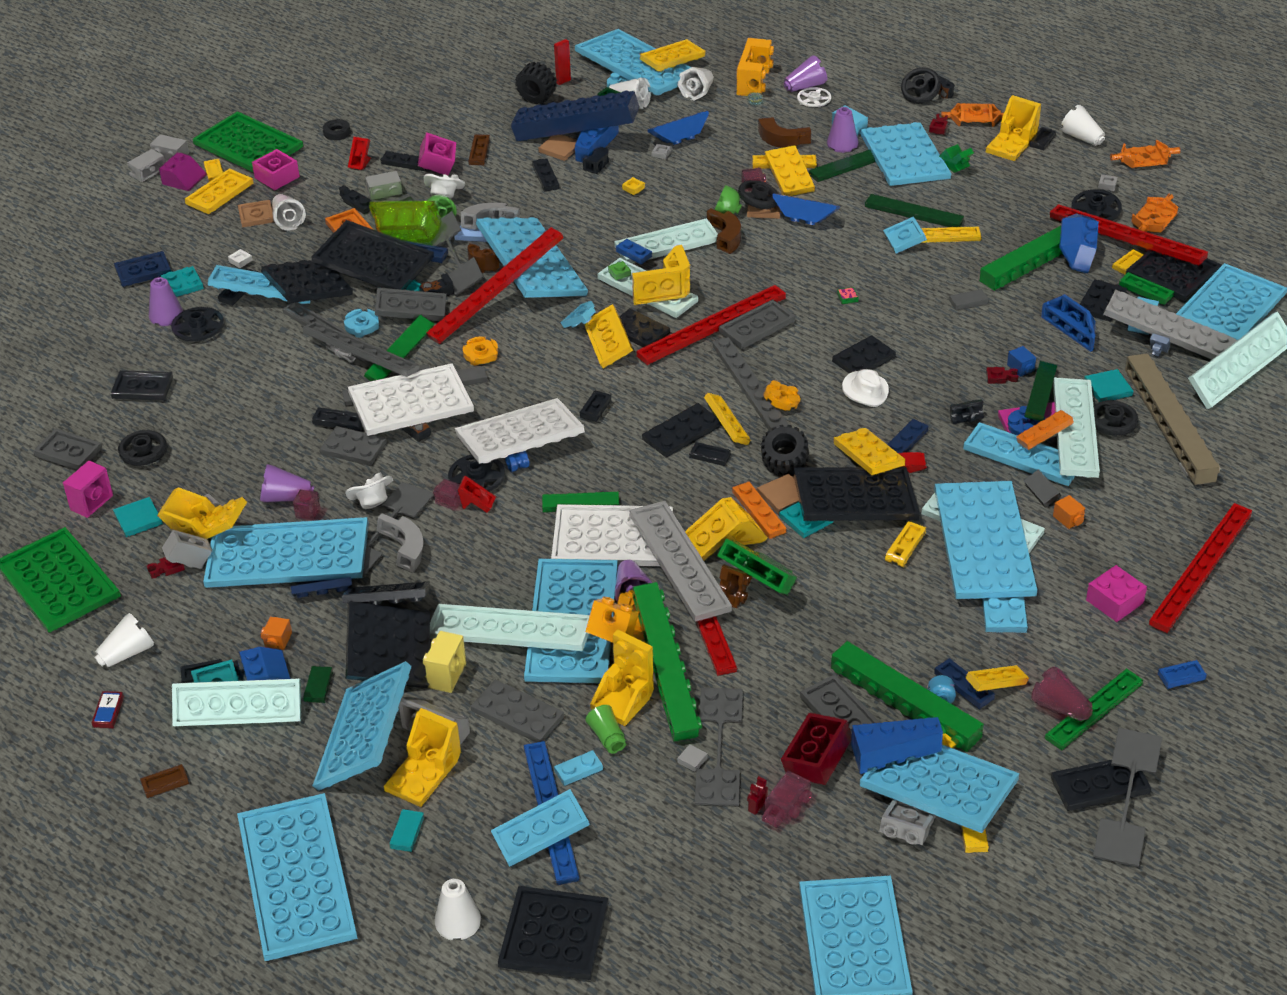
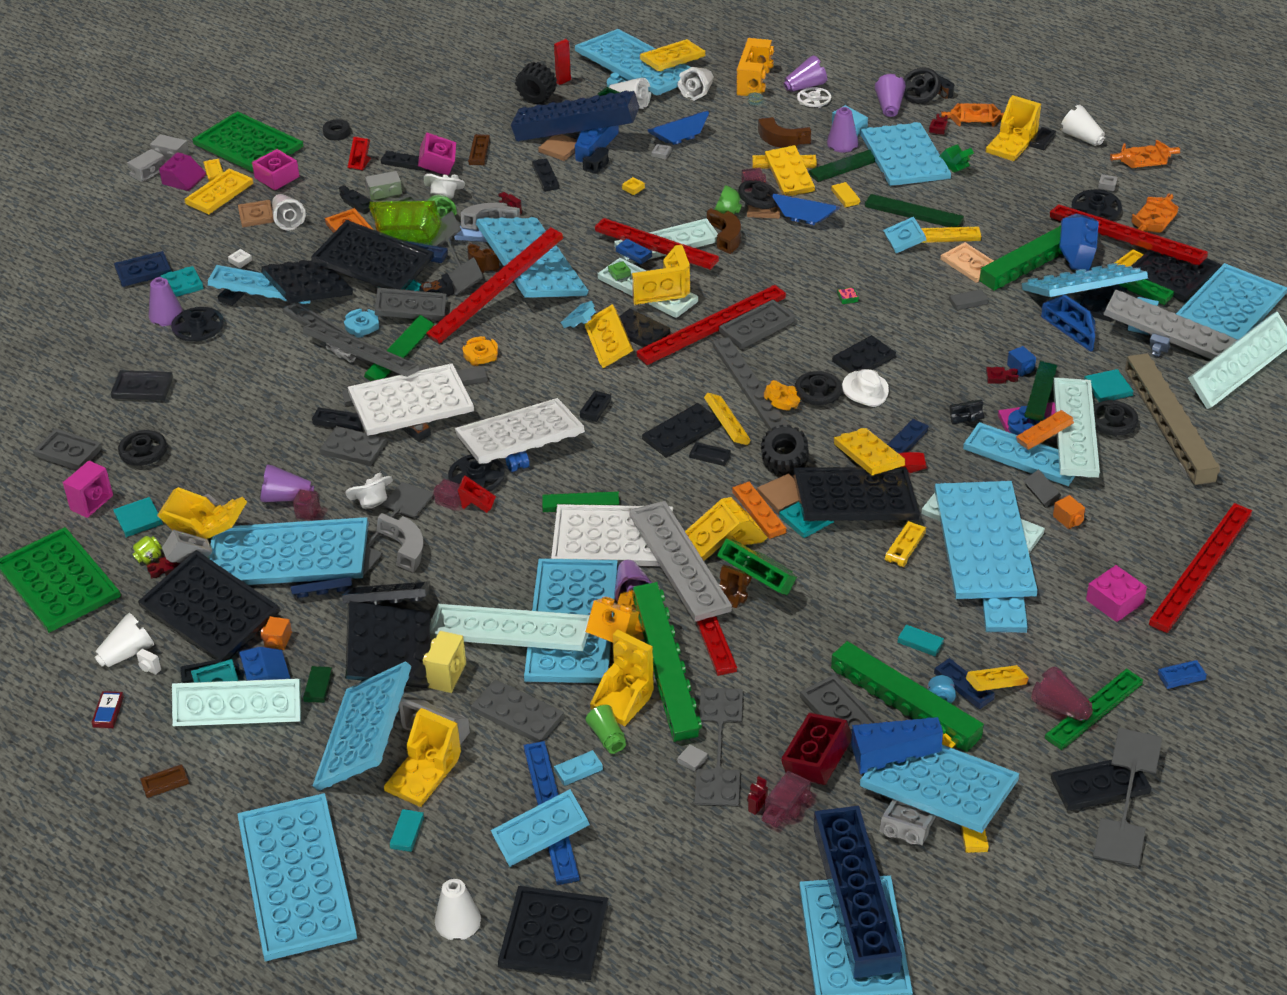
(147, 550): none -> lime head
(148, 661): none -> white plate
(209, 606): none -> black plate
(510, 200): none -> dark red plate
(655, 242): none -> red tile
(818, 383): none -> black wheel
(845, 194): none -> yellow tile
(857, 892): none -> dark blue brick
(890, 93): none -> medium lavender cone
(920, 640): none -> teal tile
(966, 260): none -> light nougat tile
(1084, 280): none -> medium azure plate

